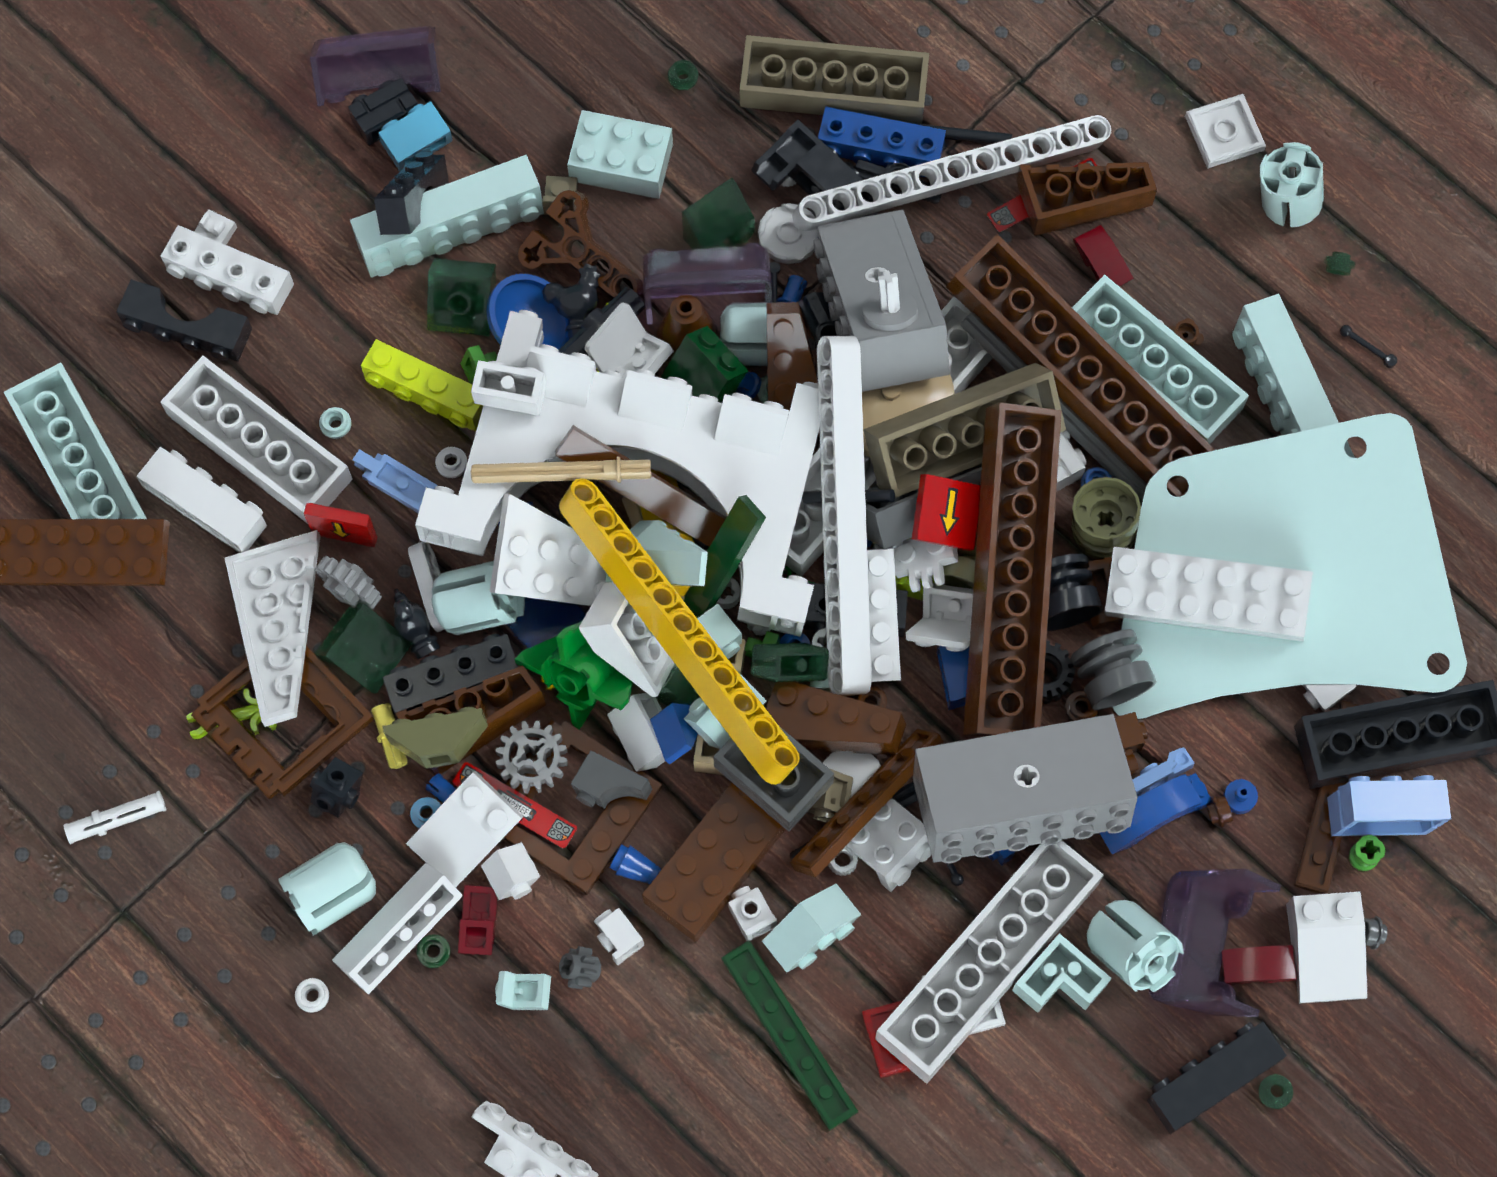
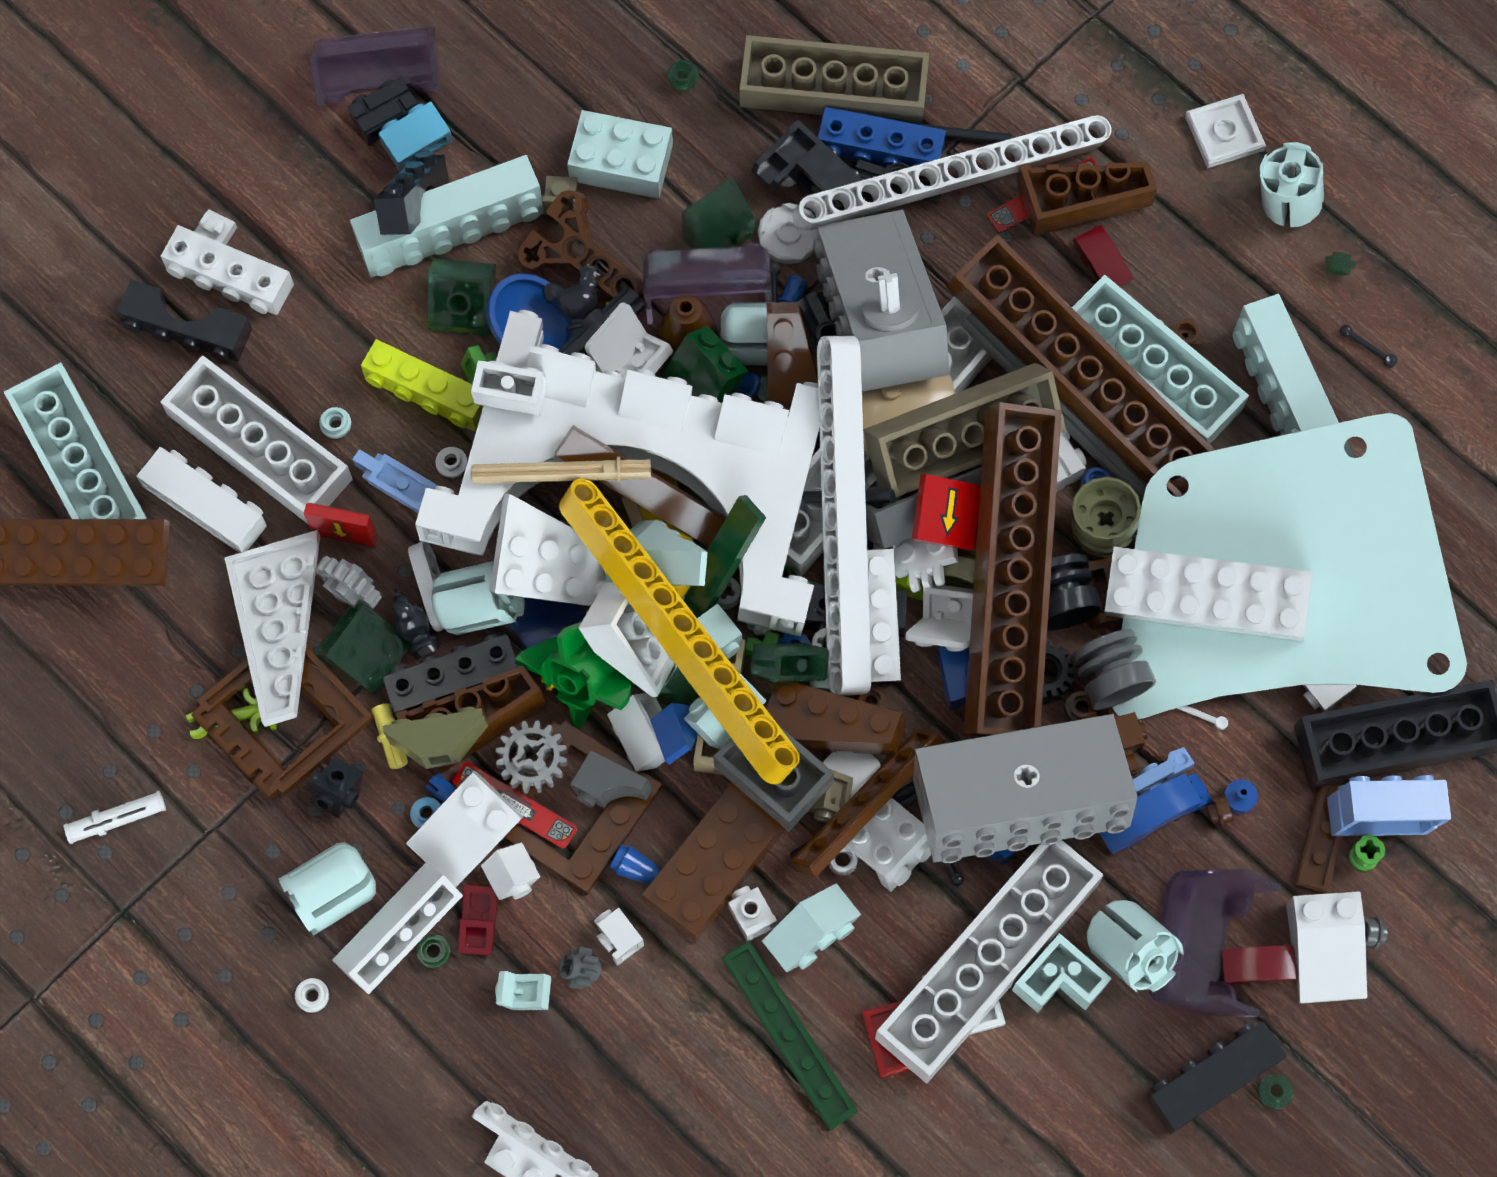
(1220, 722): none -> white hinge

